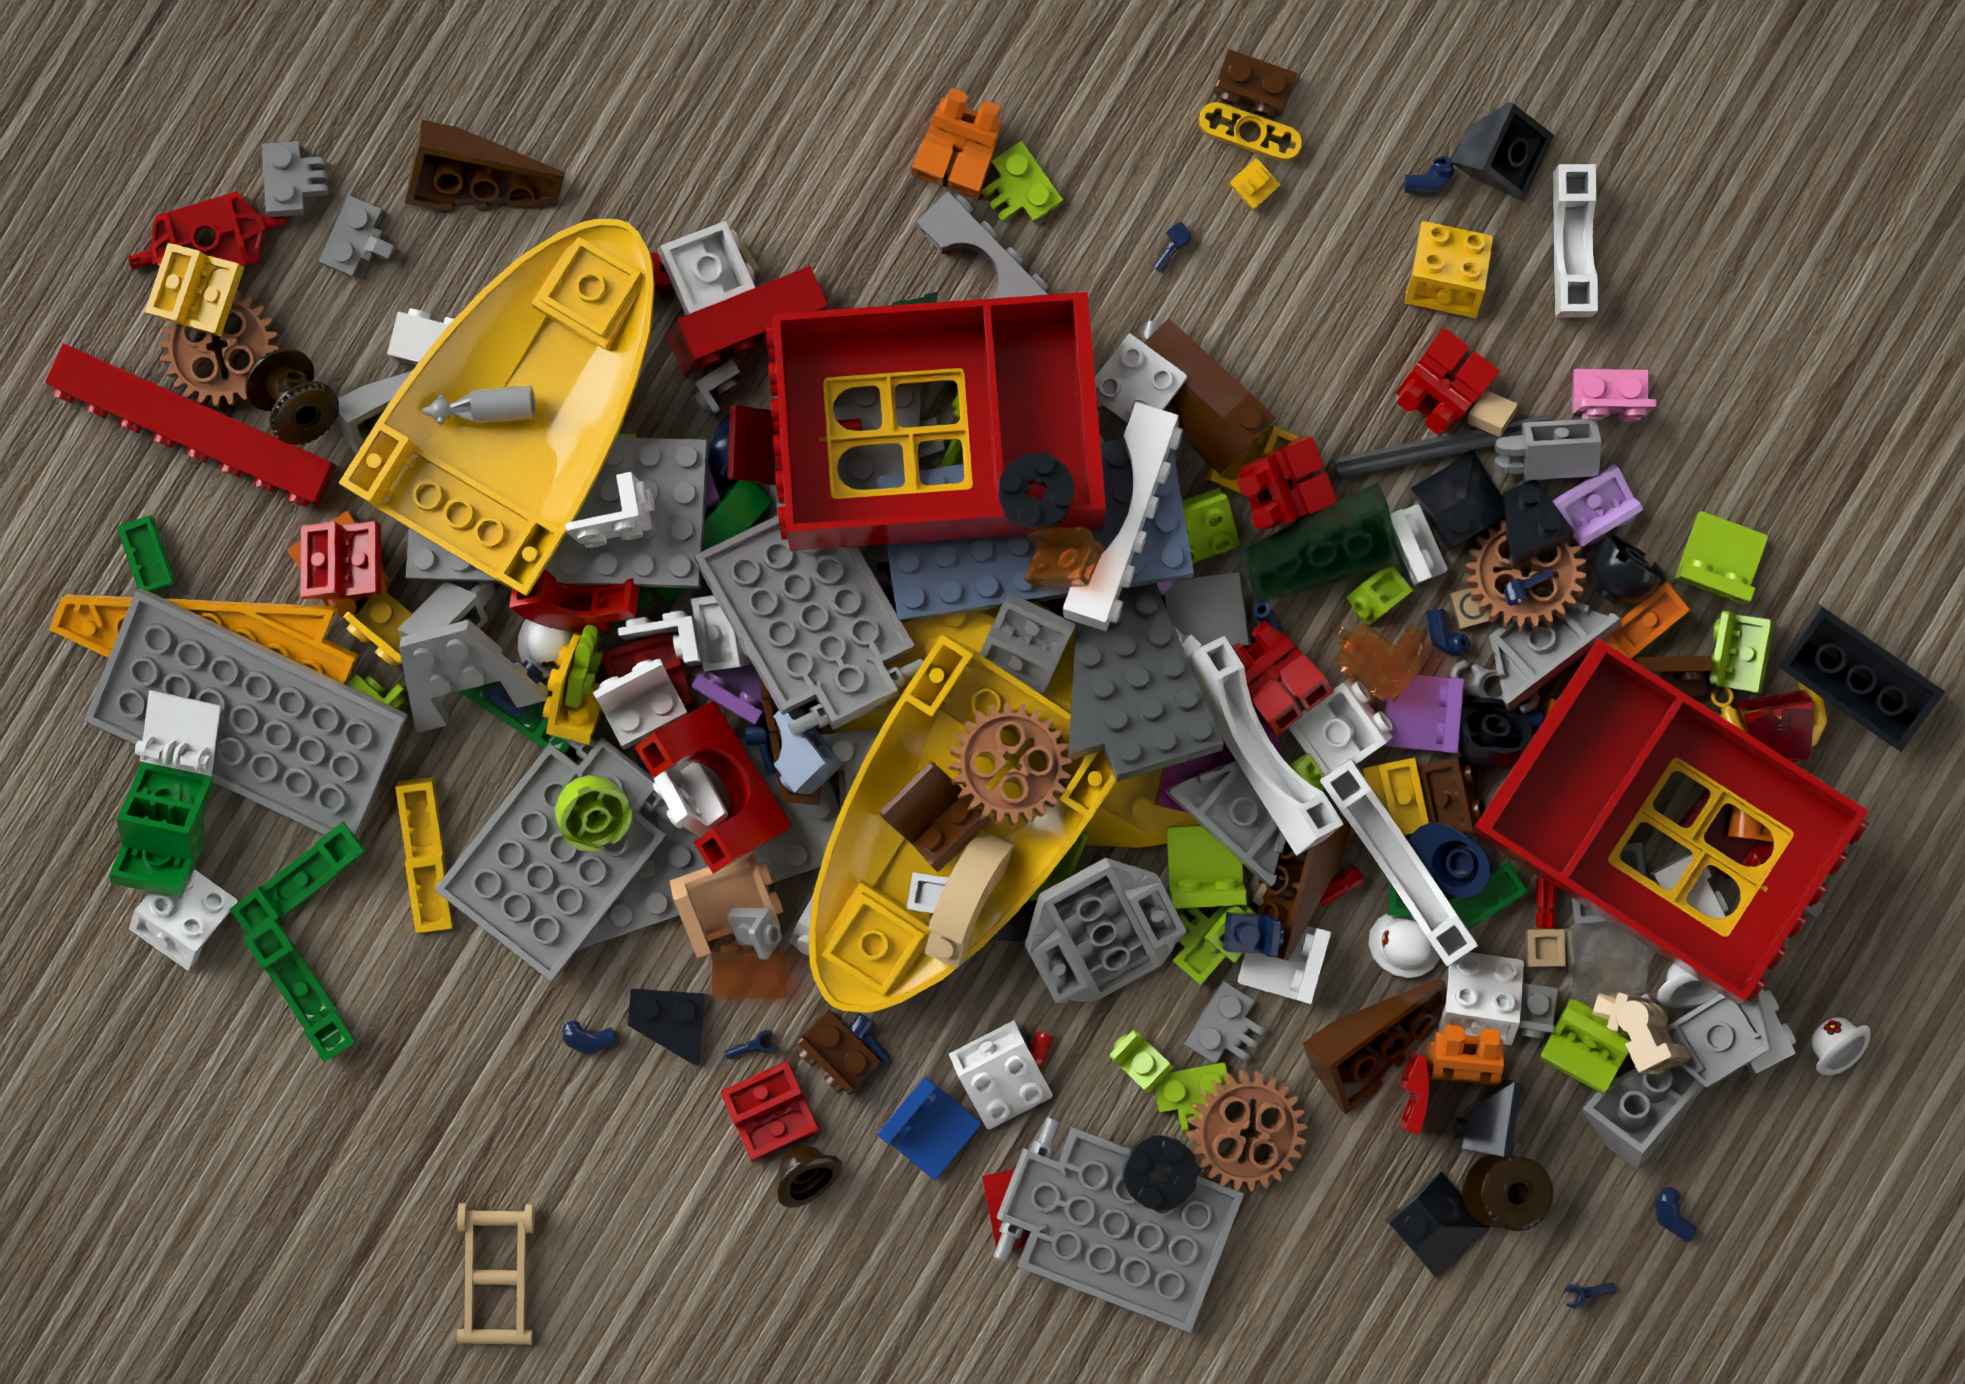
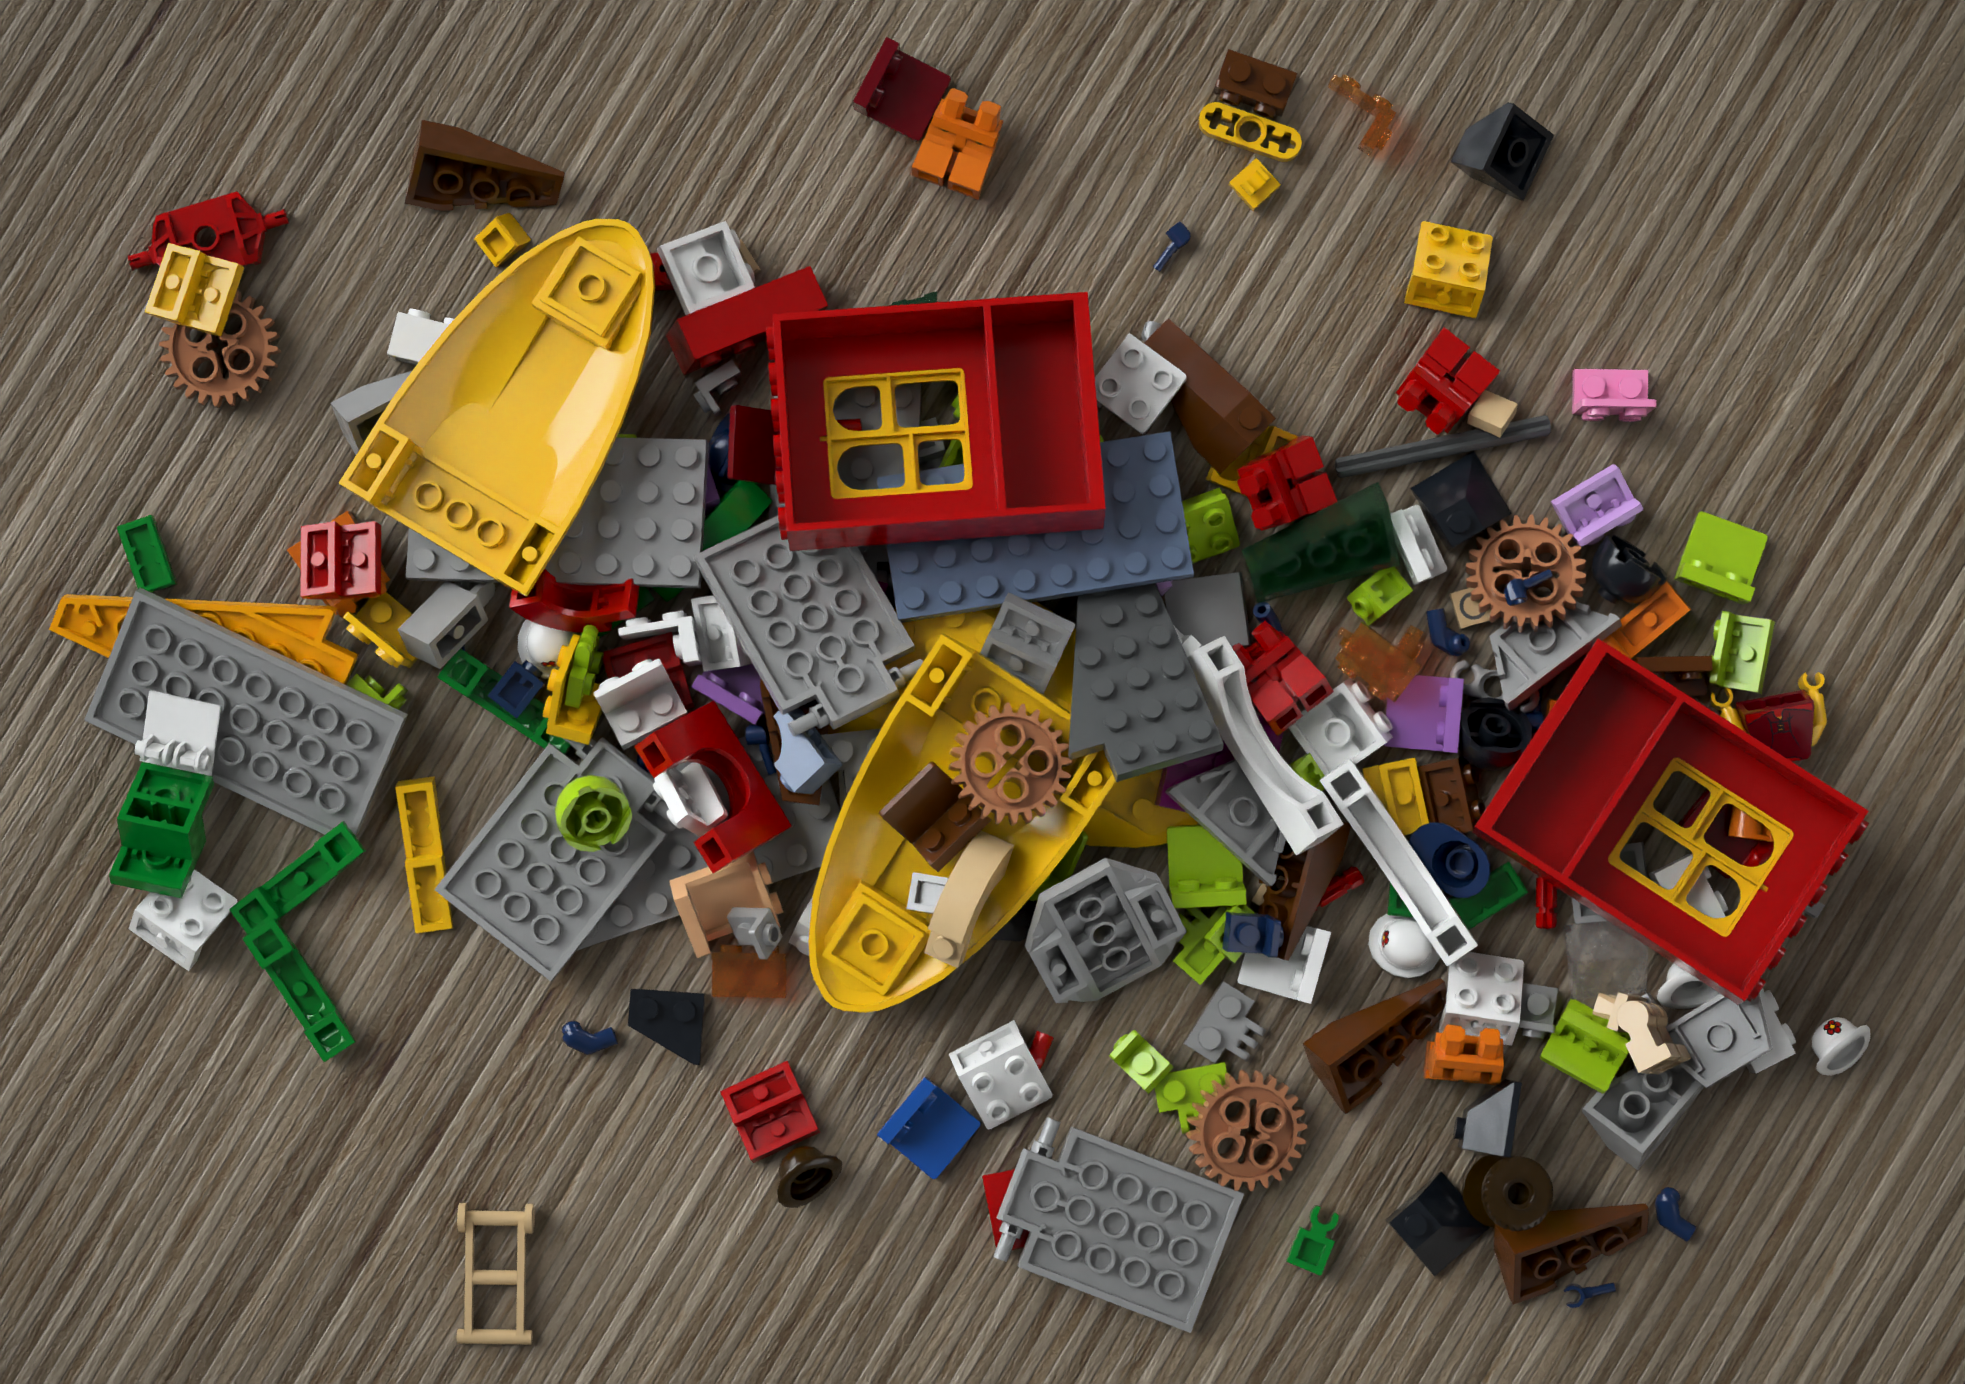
(191, 425): red brick -> none
(290, 178): light grey hinge -> none
(298, 405): dark brown hose -> none
(355, 238): light grey hinge -> none
(456, 660): light grey wing -> none
(487, 405): light grey wheel -> none
(502, 239): none -> yellow slope
(628, 524): white bracket -> none
(750, 1046): dark blue hand -> none
(837, 1052): reddish brown bracket -> none
(861, 1027): dark blue hand -> none
(901, 91): none -> dark red bracket
(952, 227): light grey arch -> none
(1021, 185): lime hinge -> none
(1042, 470): black plate -> none
(1063, 557): clear orange bracket -> none
(1140, 1163): black plate -> none
(1147, 444): white arch -> none
(1311, 1247): none -> green plate
(1378, 133): none -> clear orange bracket
(1416, 1081): red slope -> none
(1433, 180): dark blue arm -> none
(1532, 522): black wing -> none
(1545, 947): tan tile -> none
(1551, 450): light grey hinge -> none
(1564, 1243): none -> reddish brown wedge
(1573, 240): white arch -> none
(1860, 677): black slope -> none

